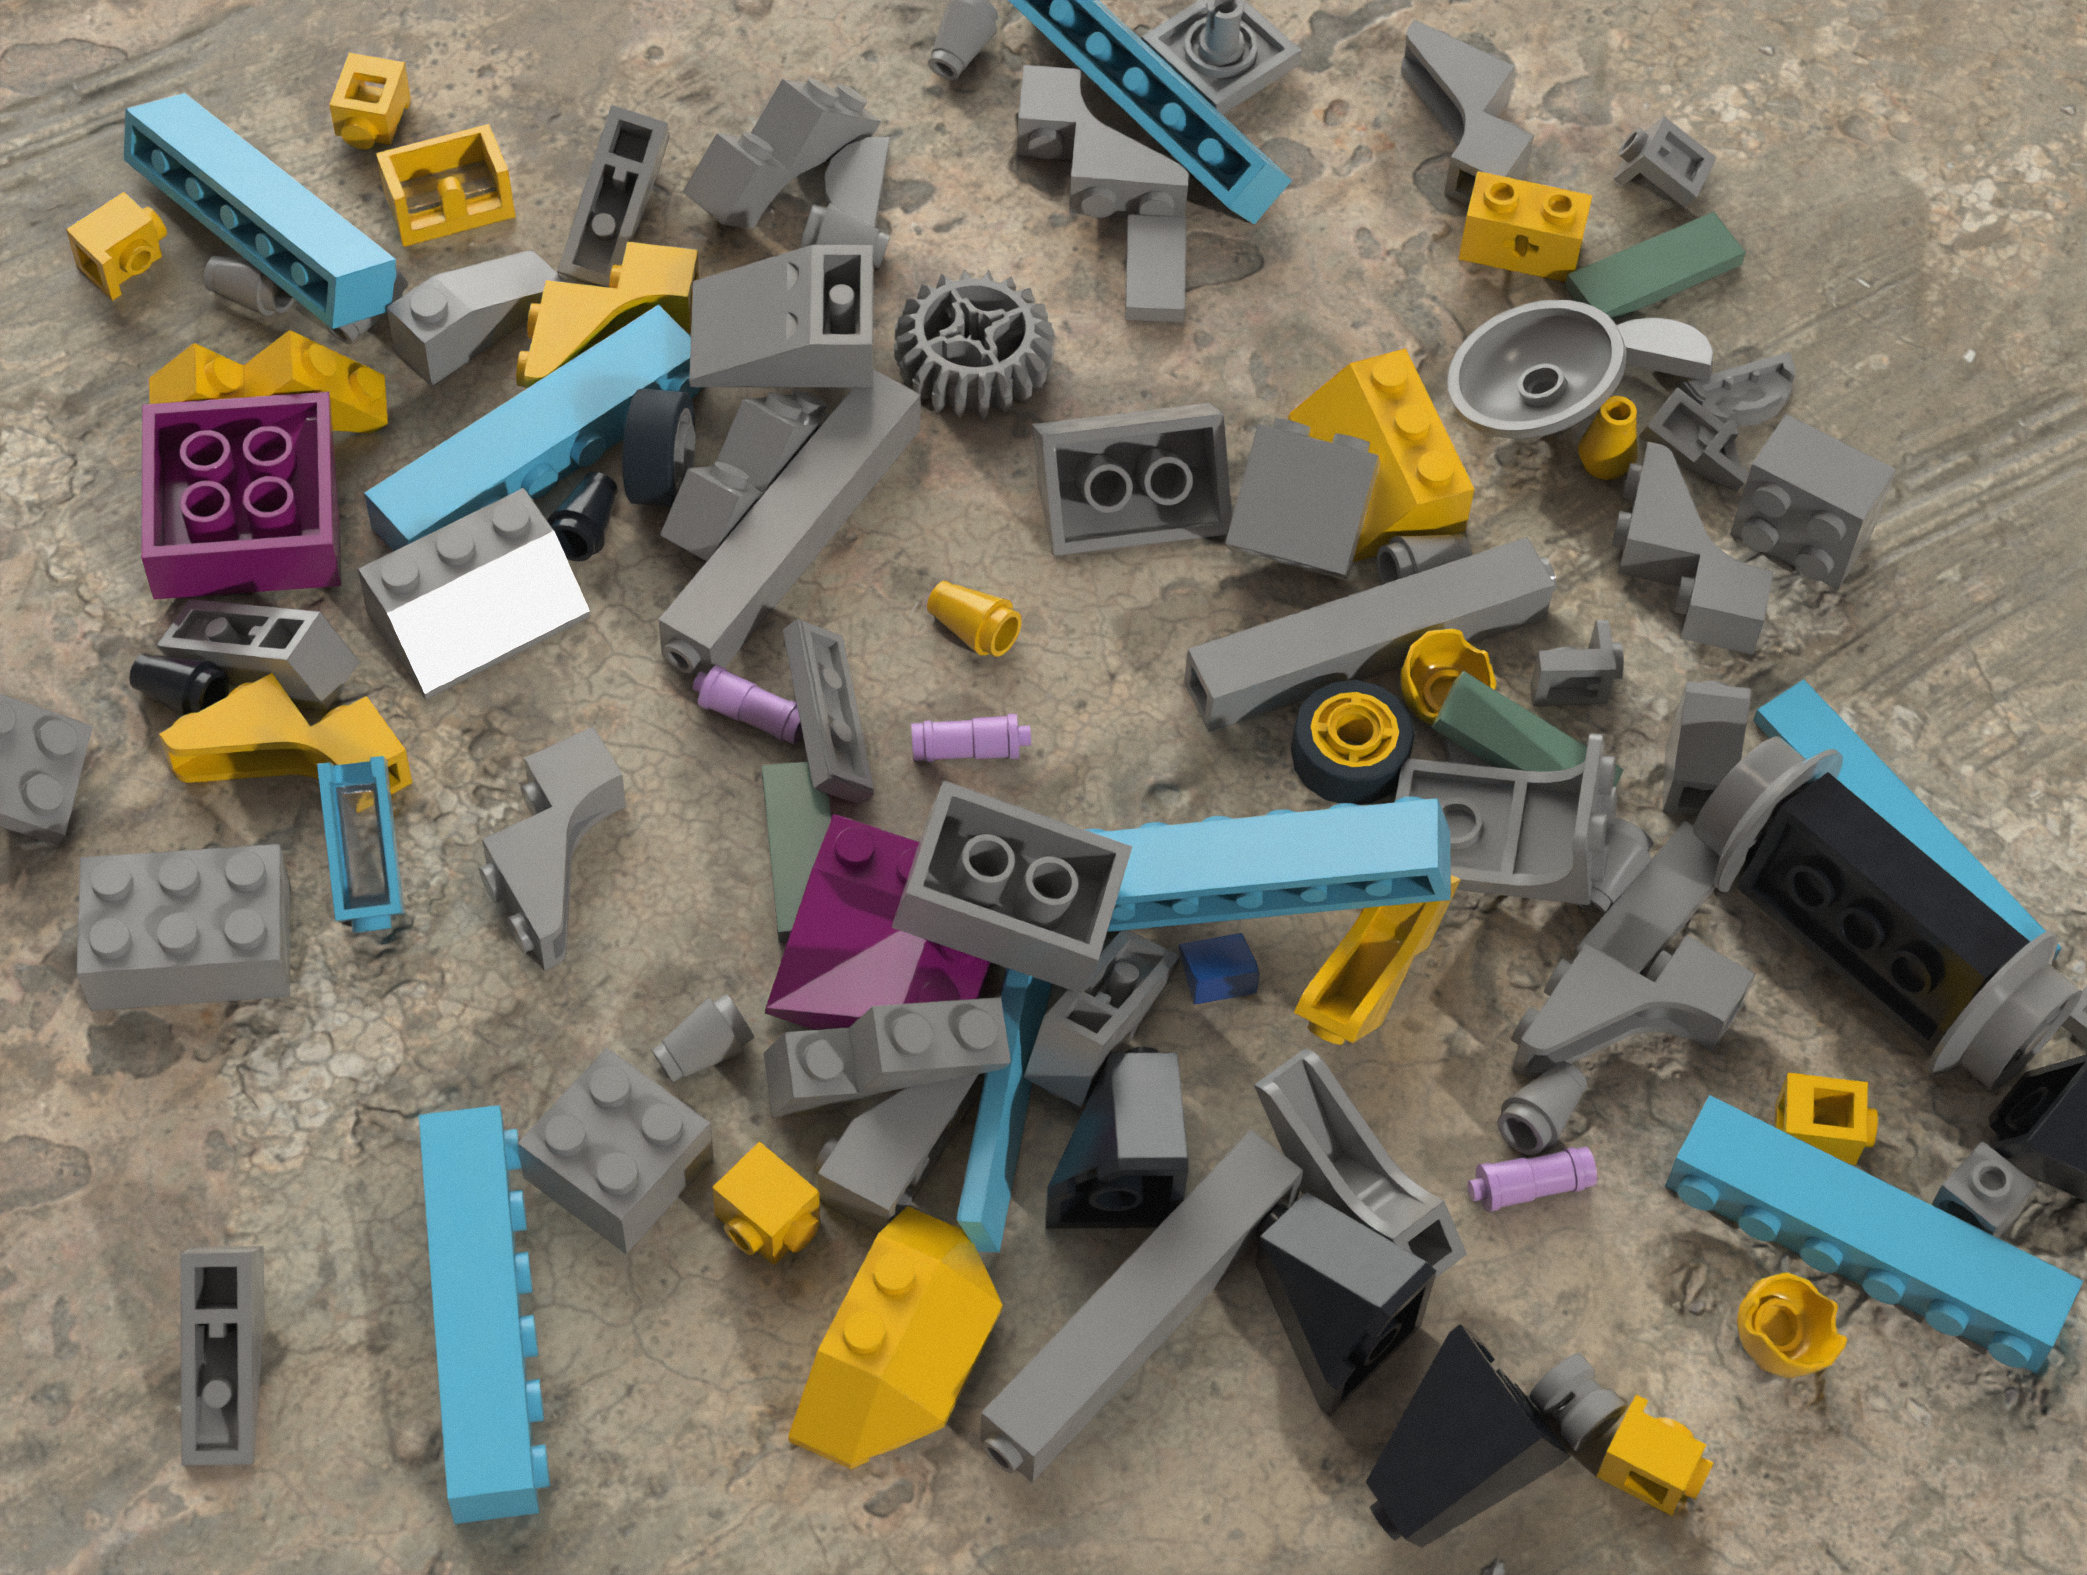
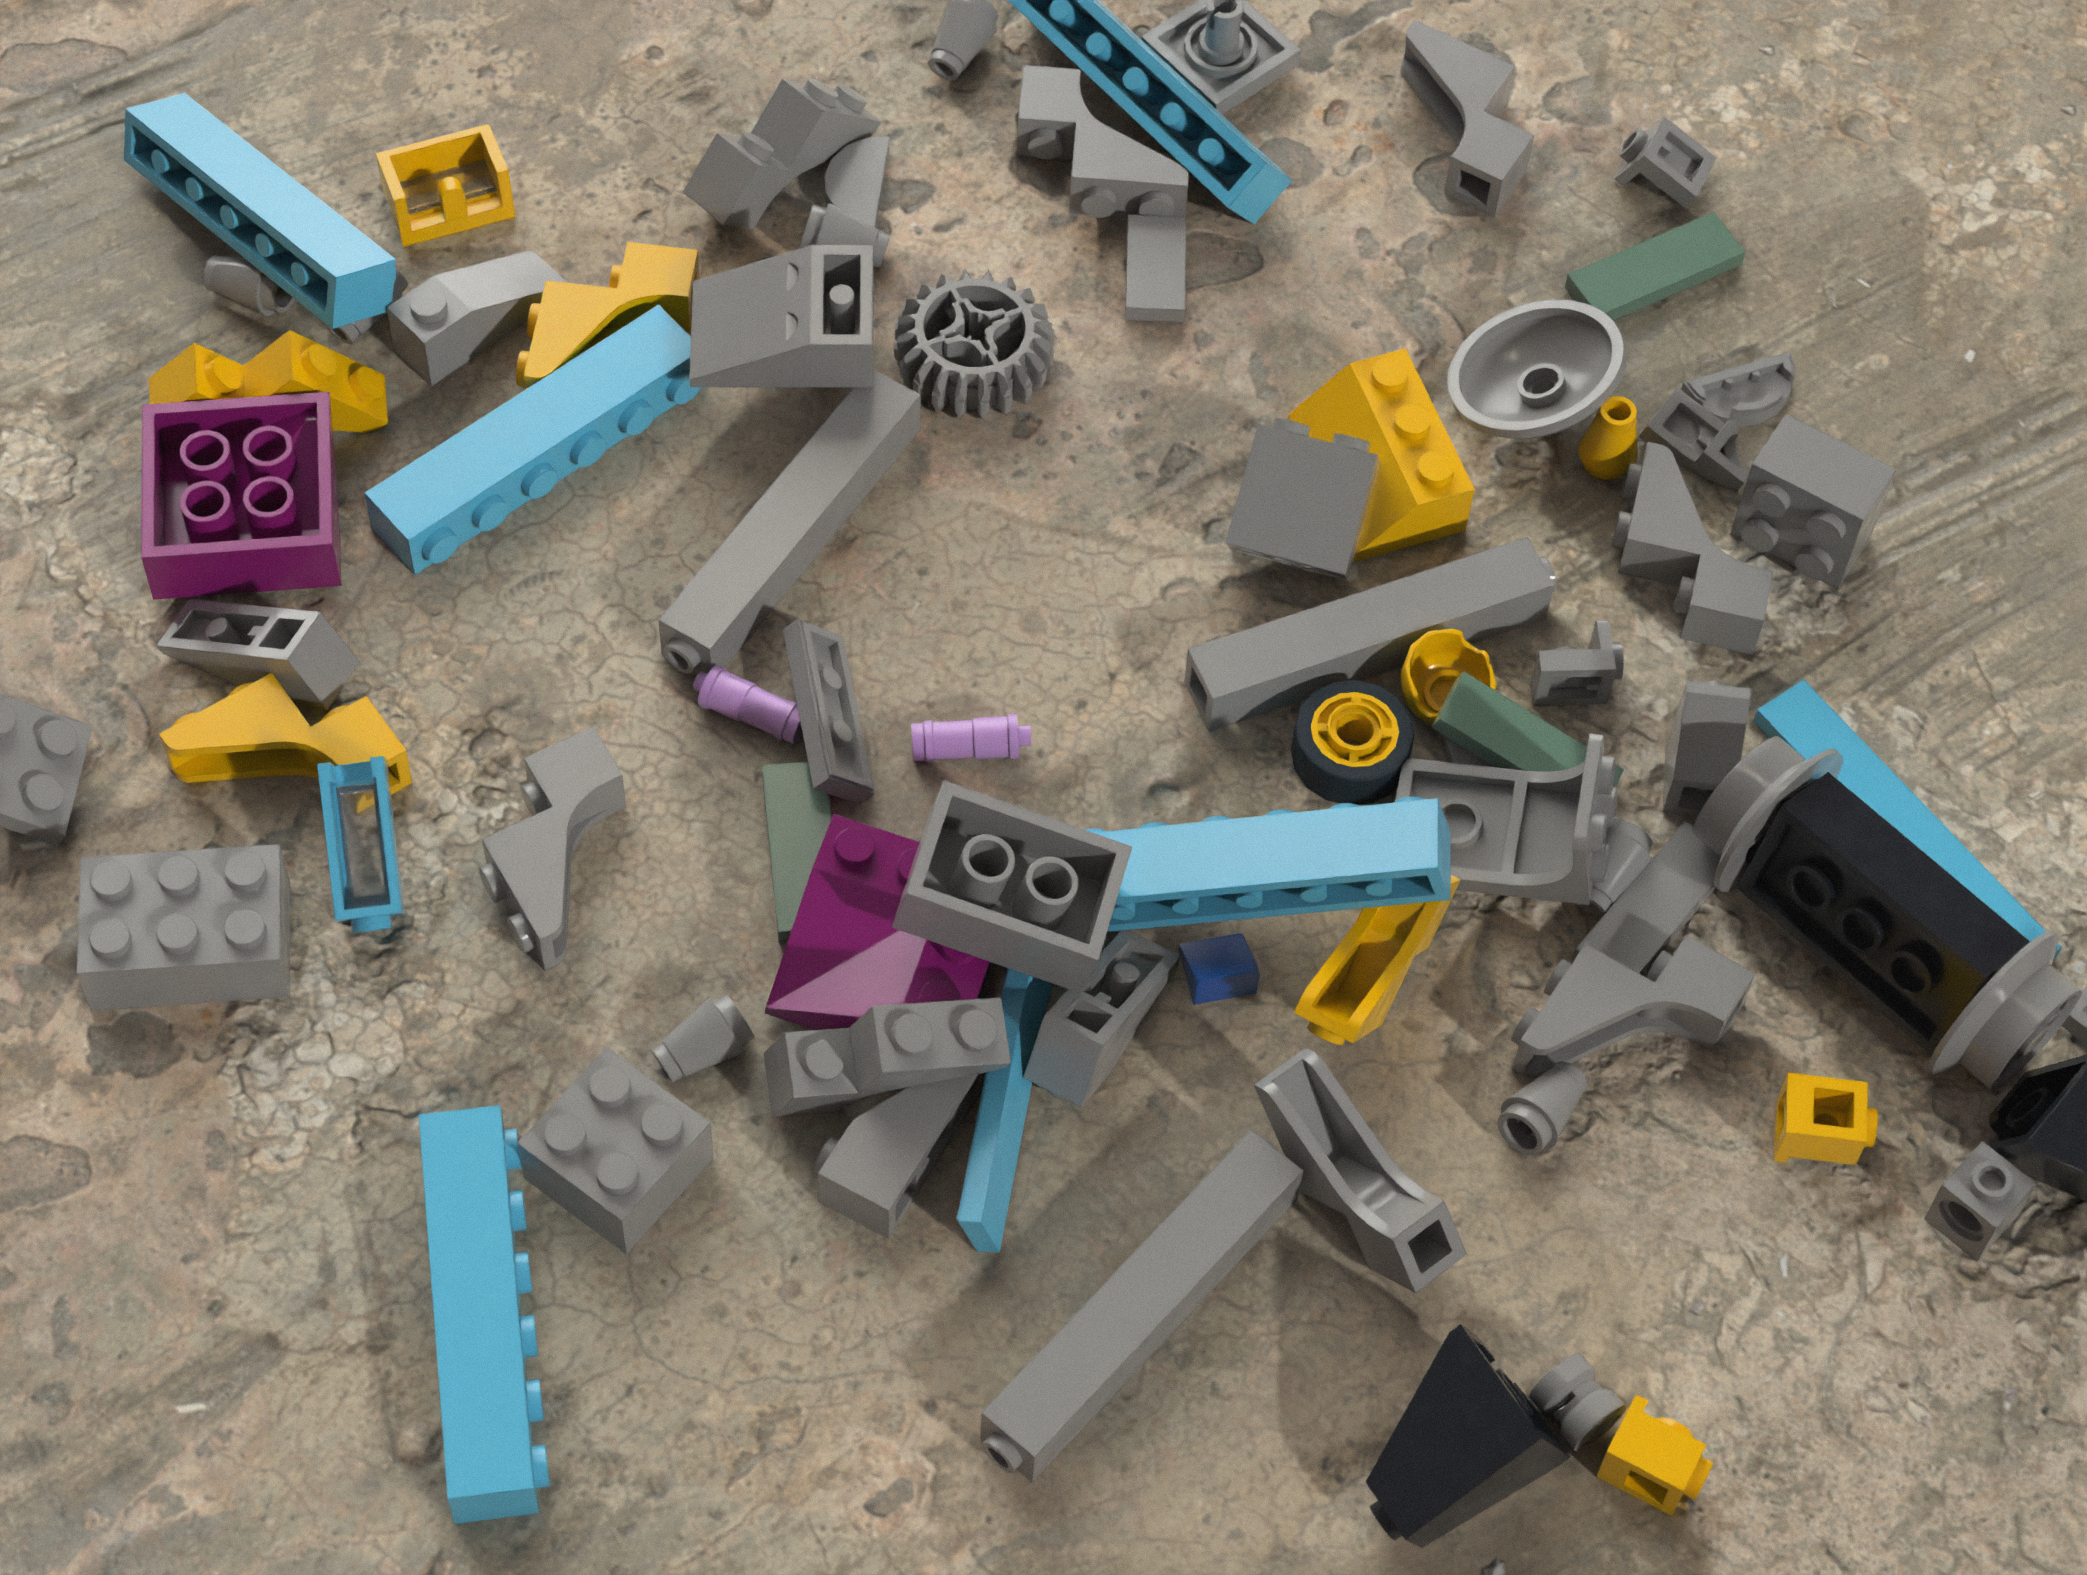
(116, 243): yellow brick -> none
(179, 682): black cone -> none
(220, 1353): light grey slope -> none
(366, 112): yellow brick -> none
(473, 593): slope -> none
(584, 516): black cone -> none
(614, 195): light grey slope -> none
(657, 446): black wheel -> none
(755, 452): light grey arch -> none
(766, 1205): yellow brick -> none
(898, 1343): yellow wedge -> none
(976, 617): yellow cone -> none
(1127, 1149): black slope -> none
(1133, 478): light grey slope -> none
(1339, 1294): black slope -> none
(1419, 553): light grey cone -> none
(1524, 226): yellow brick -> none
(1531, 1178): lavender piece -> none
(1667, 347): tile -> none
(1789, 1326): yellow hair -> none
(1873, 1235): medium azure brick -> none

